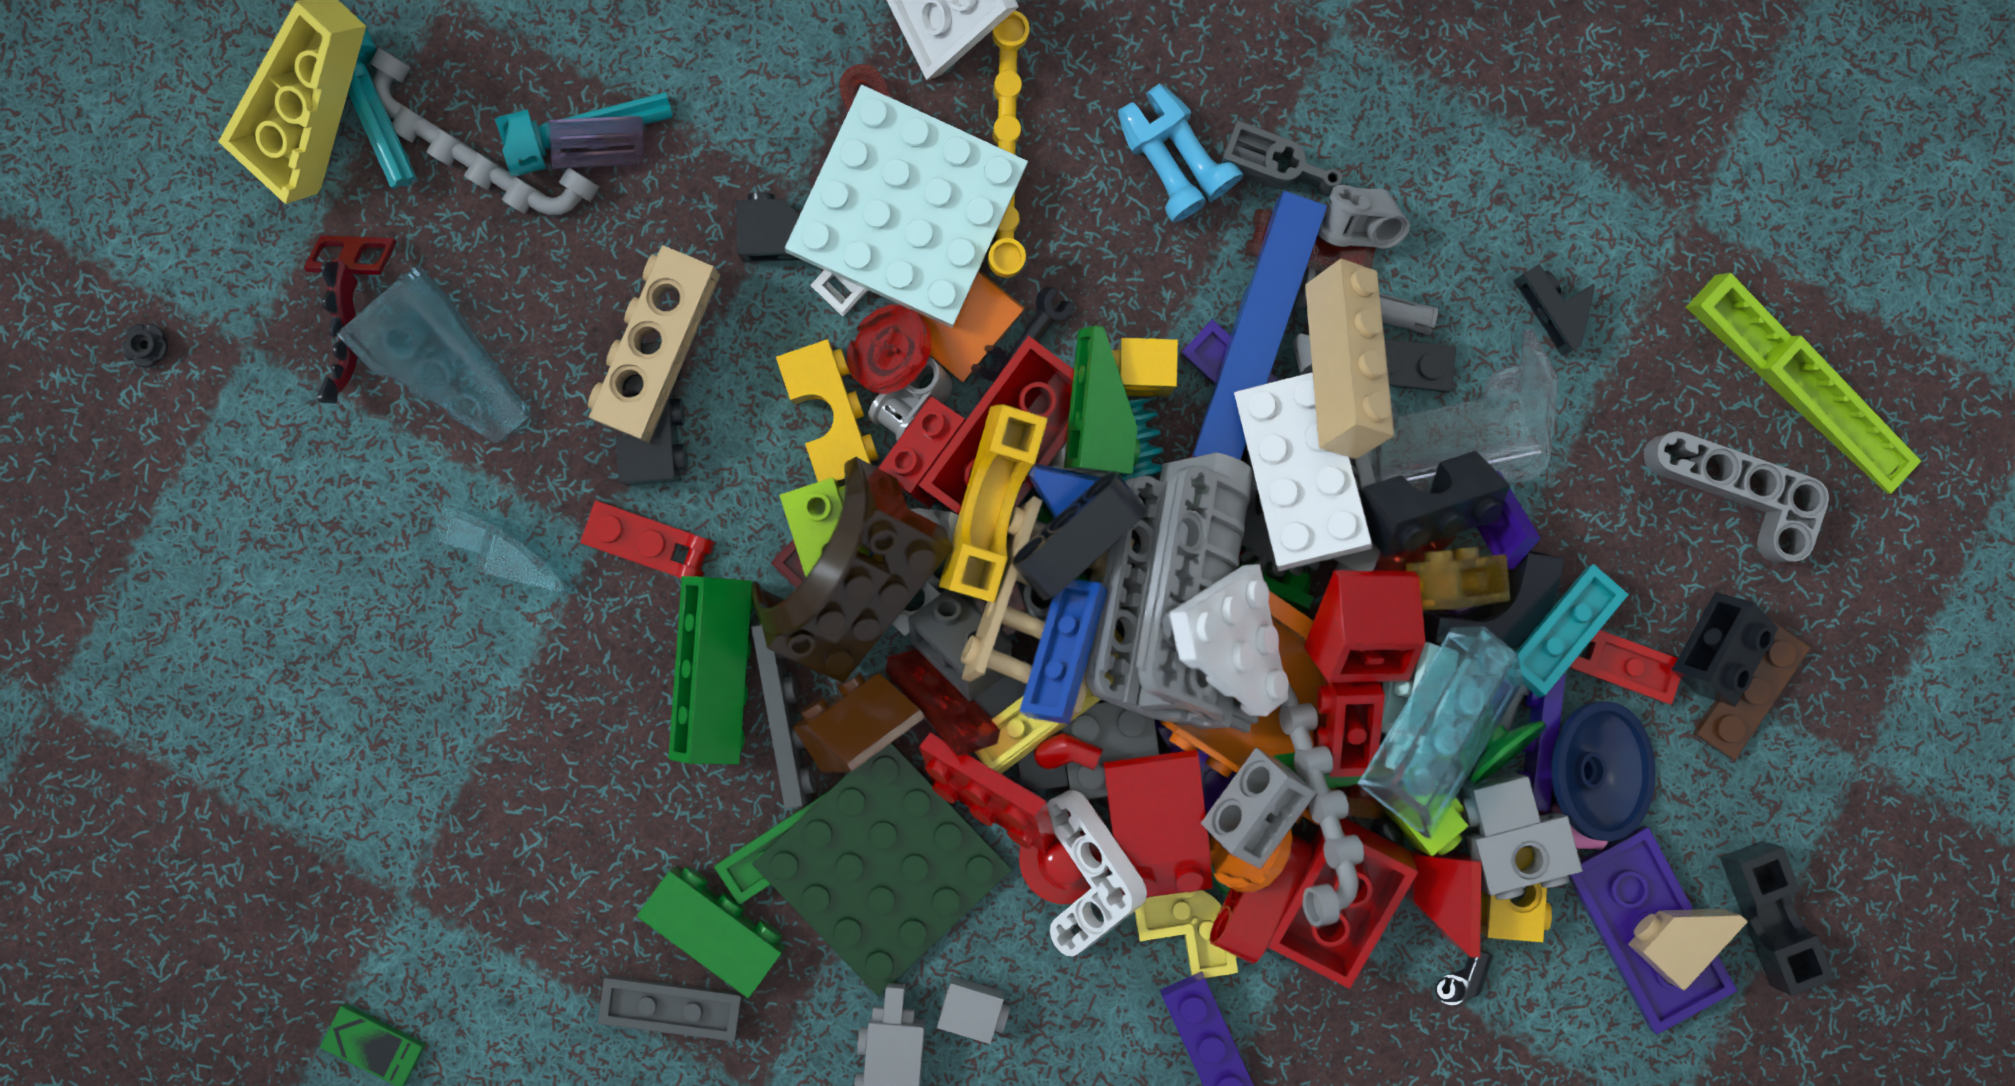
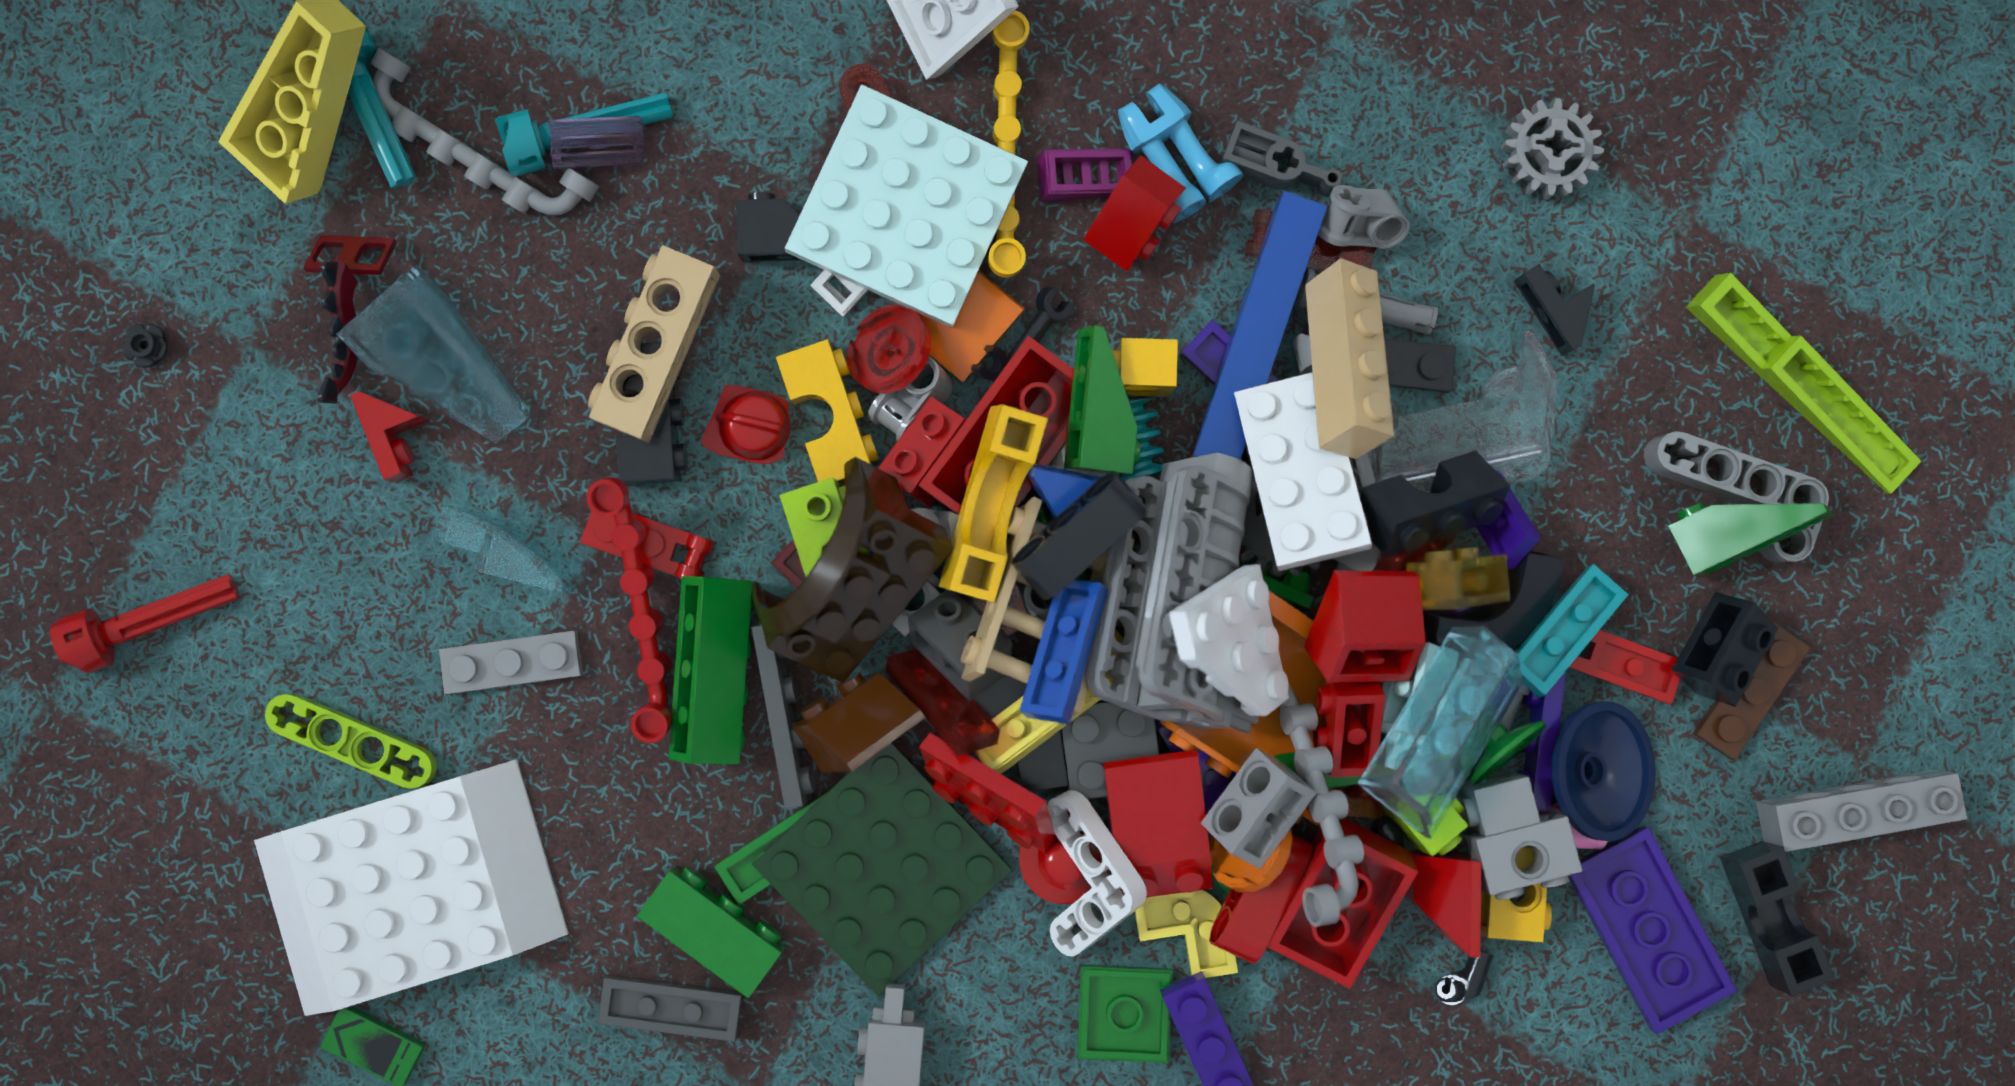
(94, 639): none -> red piece
(349, 746): none -> lime beam
(381, 425): none -> red slope
(411, 888): none -> white slope
(510, 662): none -> light grey plate
(611, 498): none -> red bar
(748, 425): none -> red piece
(973, 1010): light grey brick -> none
(1047, 177): none -> magenta slope
(1066, 749): red arm -> none
(1123, 1014): none -> green tile
(1134, 213): none -> red brick
(1567, 134): none -> light grey gear
(1684, 941): tan slope -> none
(1727, 533): none -> slope
(1862, 810): none -> light grey brick

